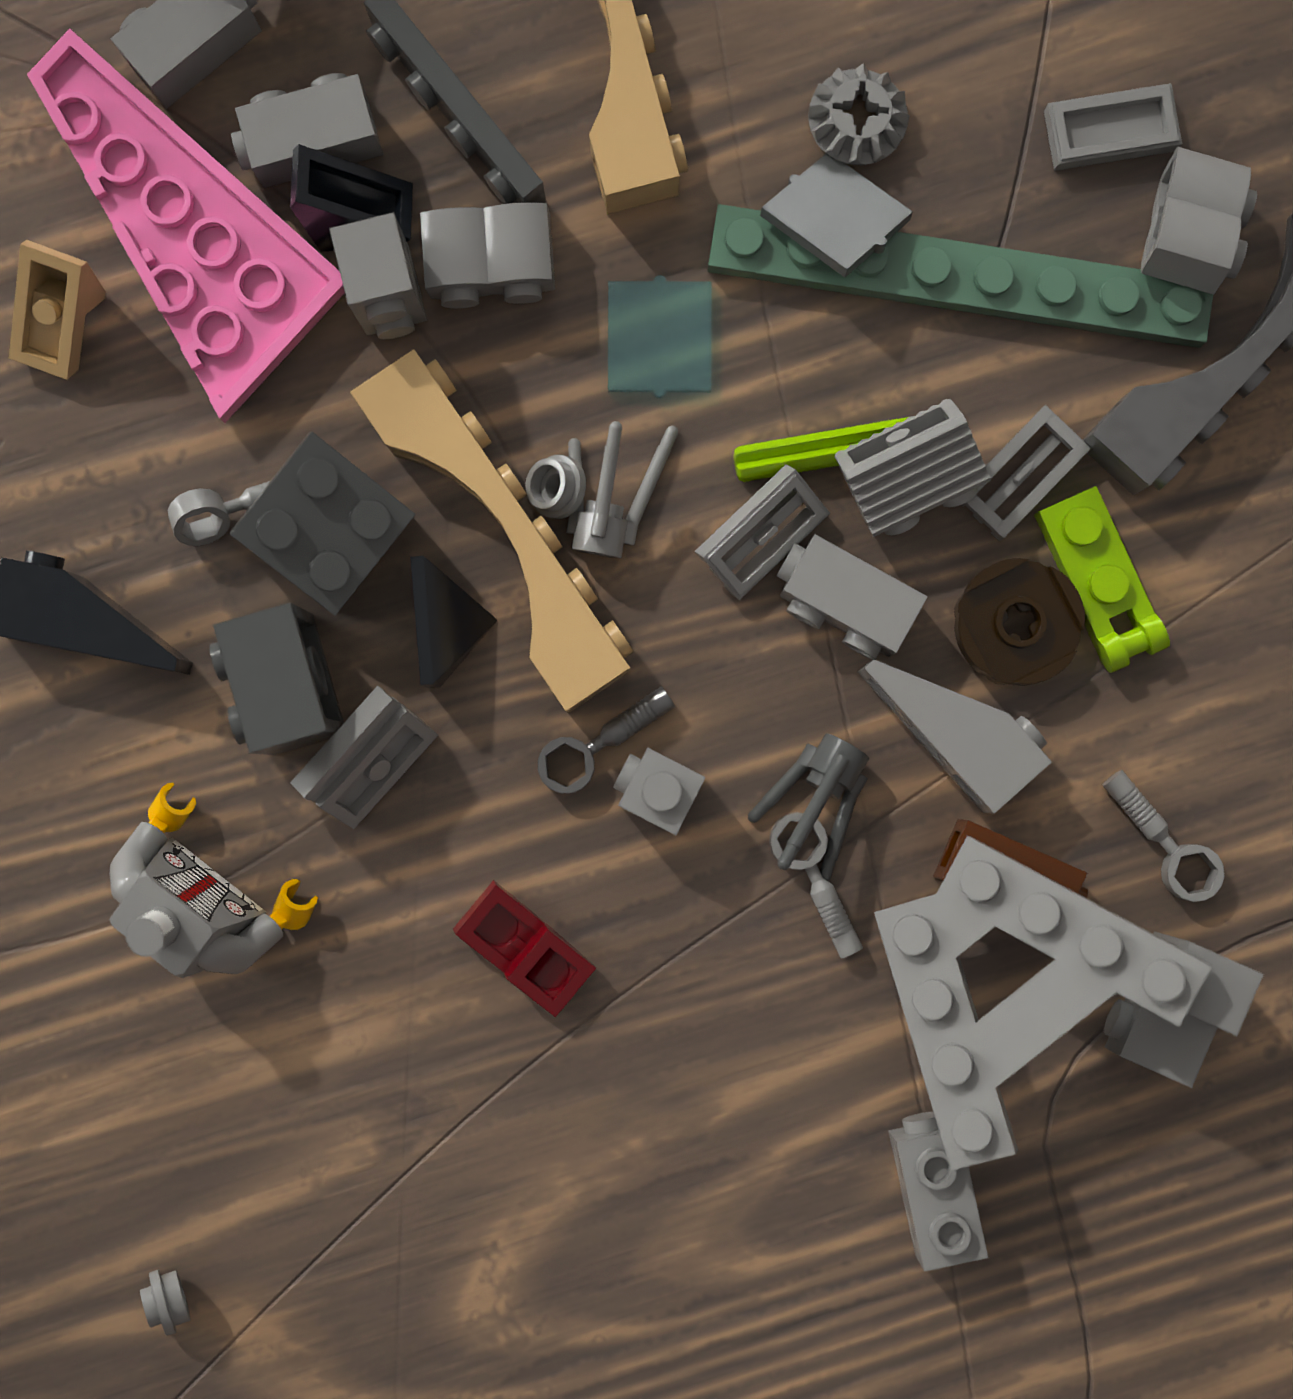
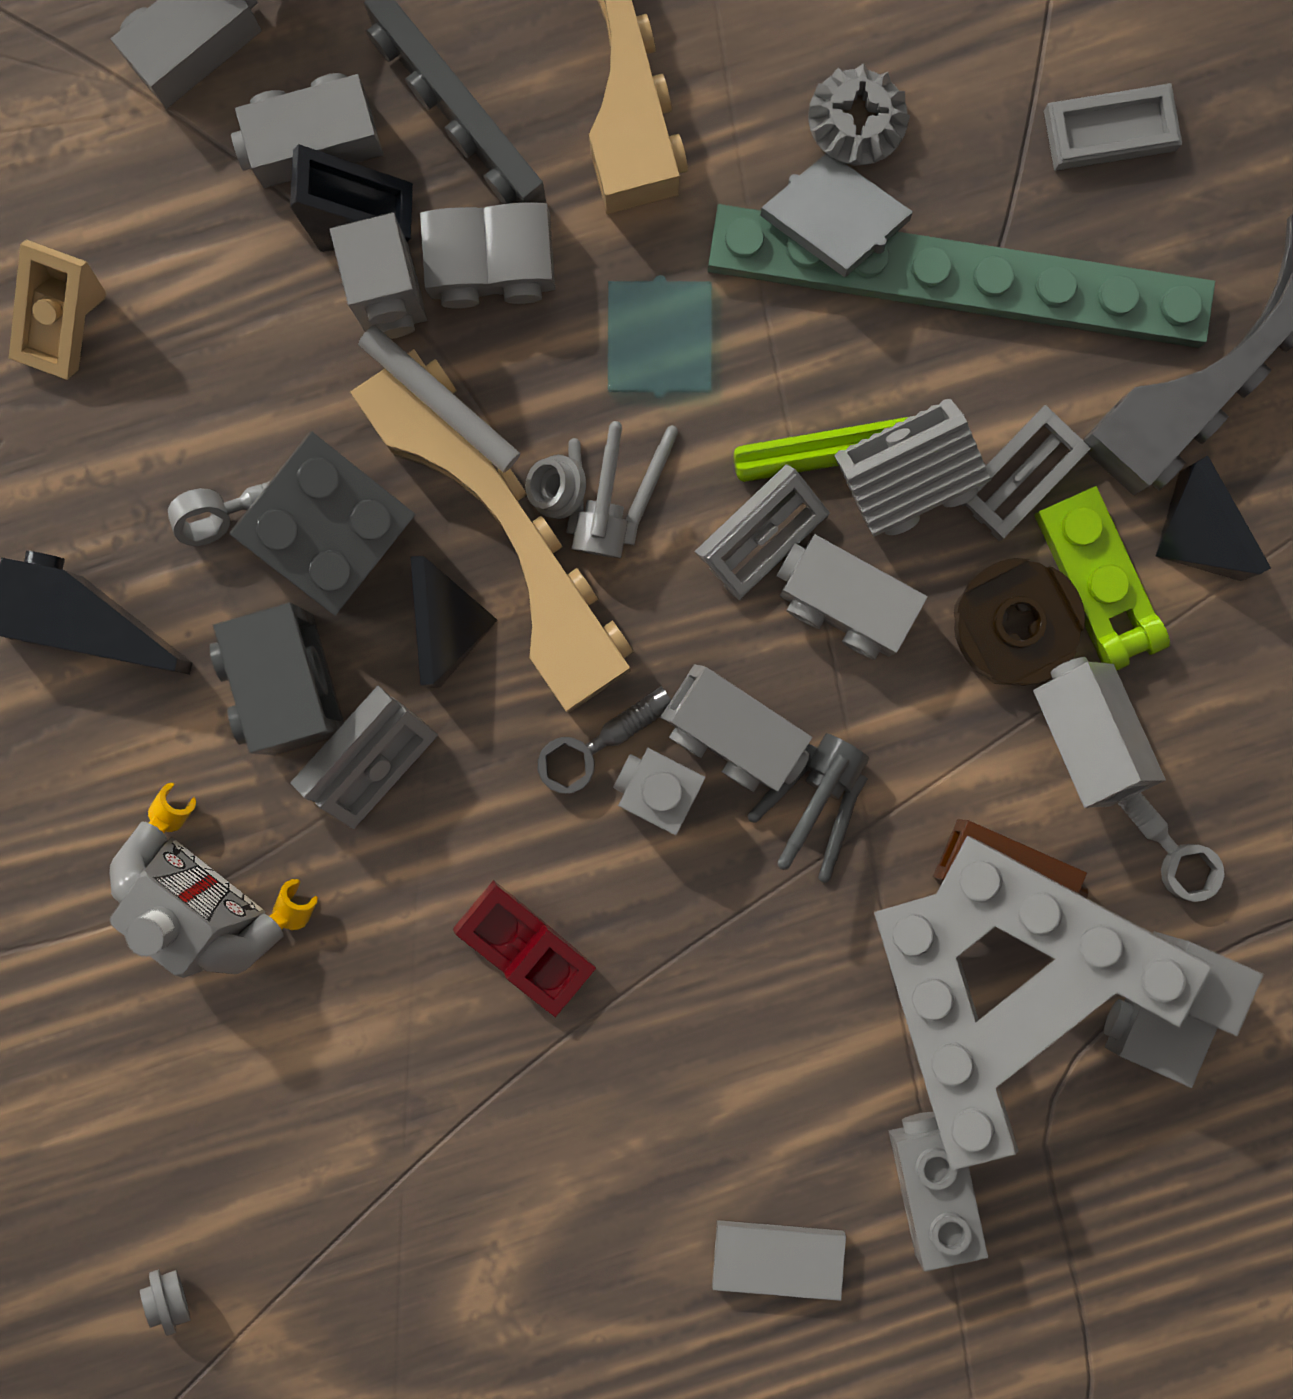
(206, 247): bright pink wing -> none
(439, 398): none -> light grey bar
(738, 729): none -> light grey brick
(779, 1260): none -> light grey tile
(822, 891): light grey piece -> none
(972, 741): light grey slope -> none
(1098, 733): none -> light grey brick
(1199, 221): light grey brick -> none
(1207, 527): none -> black slope

